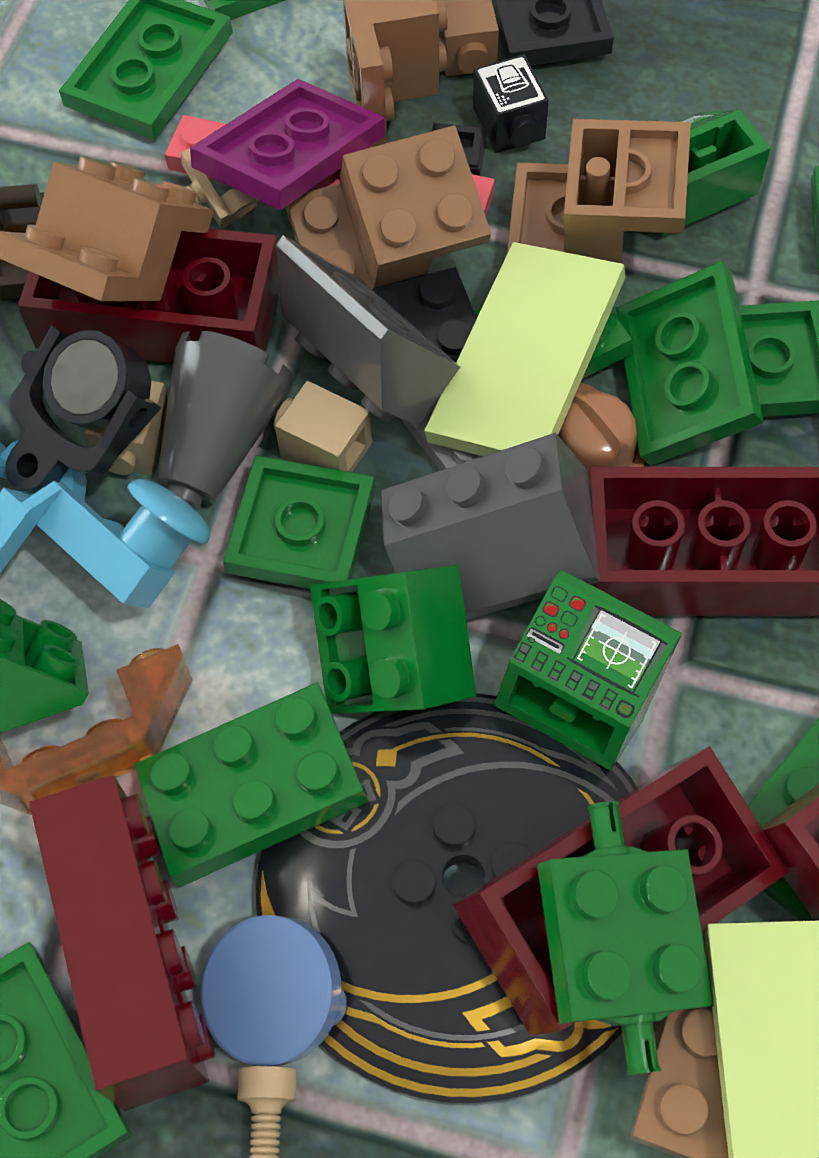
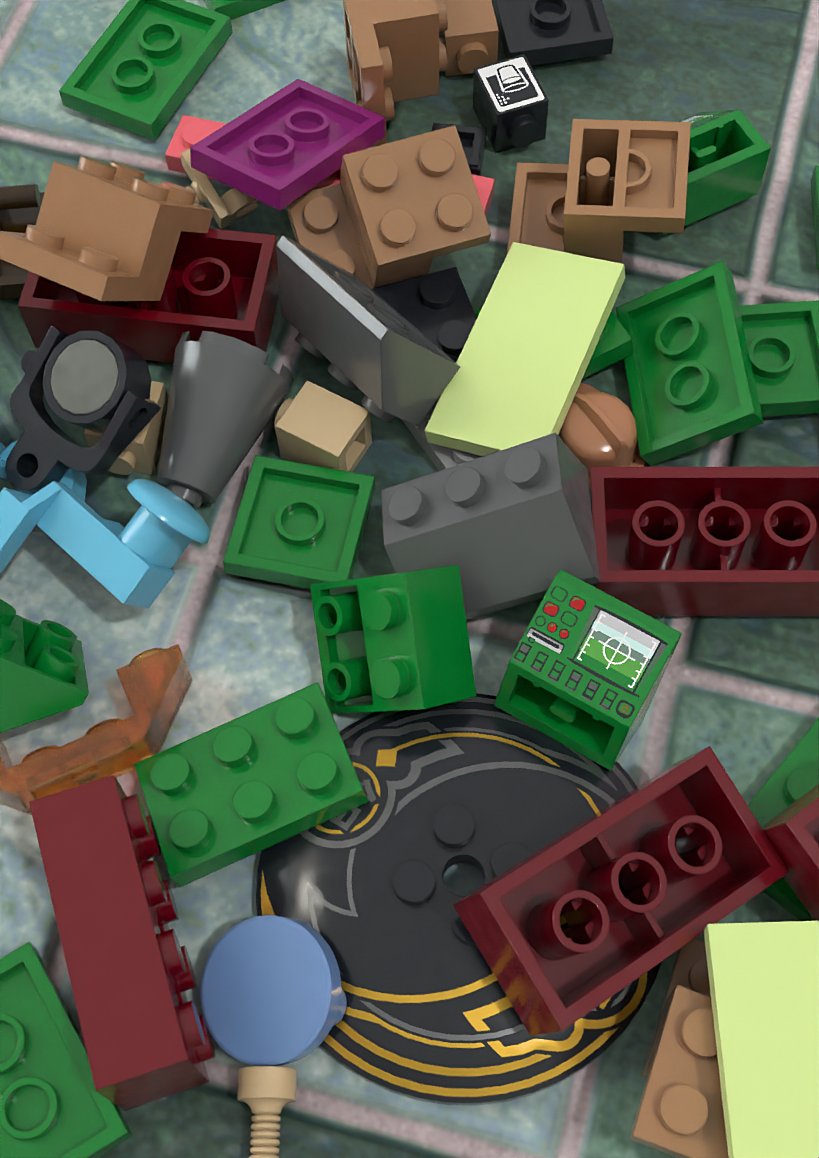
(624, 936): green plate -> none

